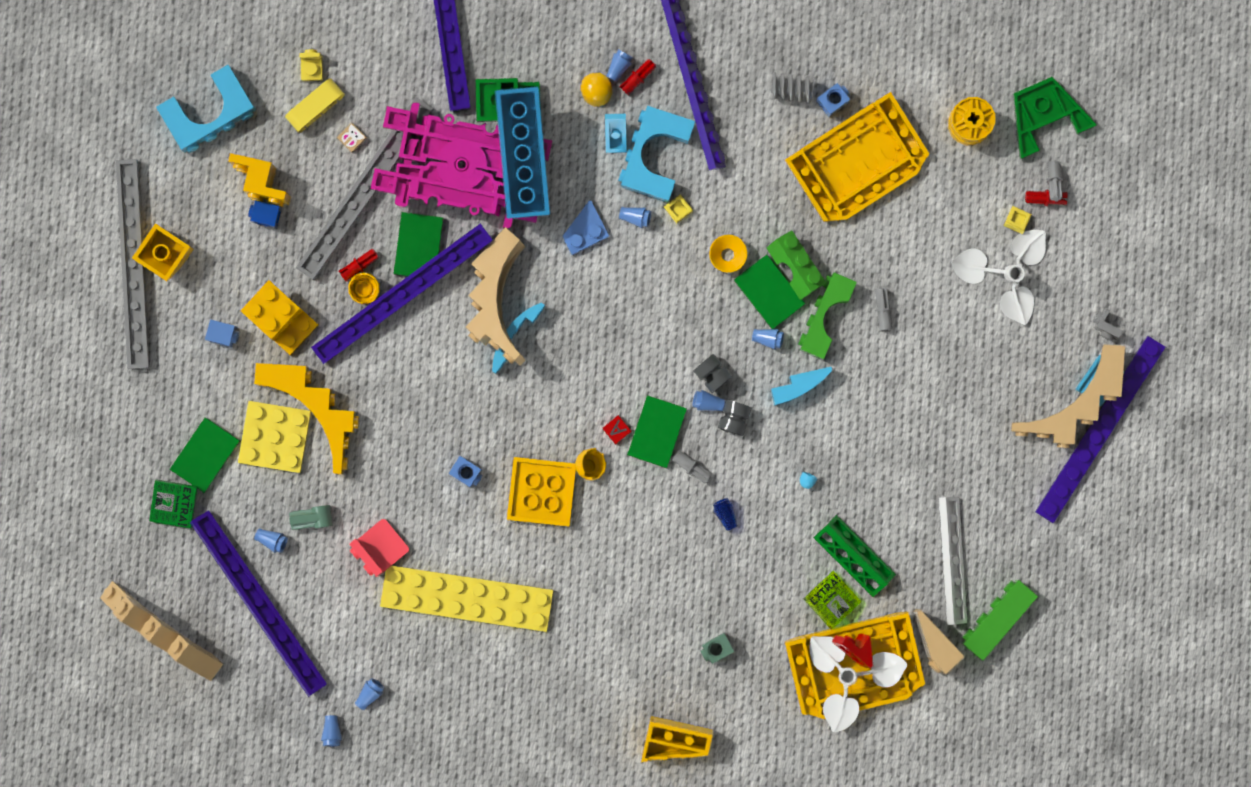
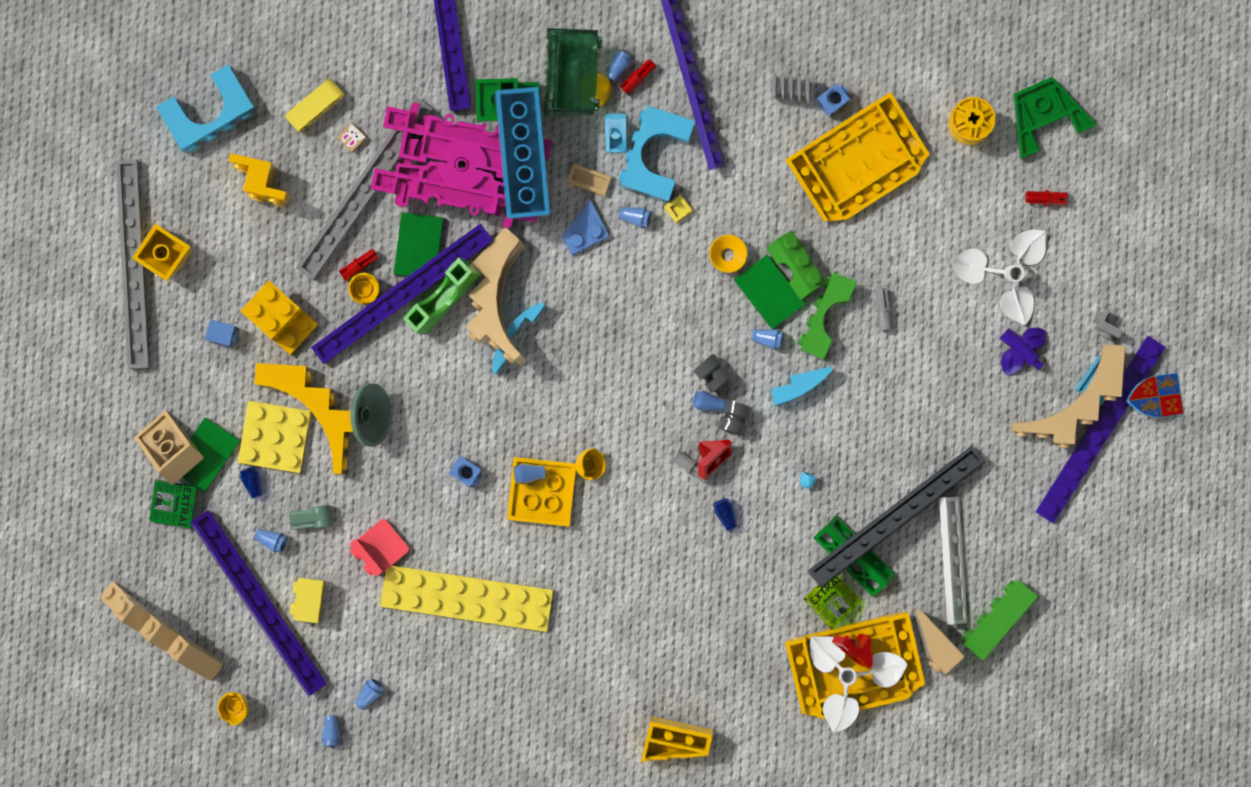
(168, 448): none -> tan slope
(233, 708): none -> yellow hair
(251, 480): none -> clear blue cone
(265, 214): blue brick -> none
(308, 600): none -> light yellow brick
(311, 66): light yellow bracket -> none
(370, 415): none -> sand green dish
(457, 281): none -> bright green arch
(528, 473): none -> medium blue cone
(572, 72): none -> clear green windscreen
(589, 180): none -> tan tile
(616, 429): red tile -> none
(657, 431): green tile -> none
(713, 455): none -> red slope
(726, 648): sand green brick -> none
(896, 516): none -> black plate
(1017, 220): light yellow tile -> none
(1022, 349): none -> dark purple plant
(1054, 180): light grey axle -> none
(1157, 396): none -> shield

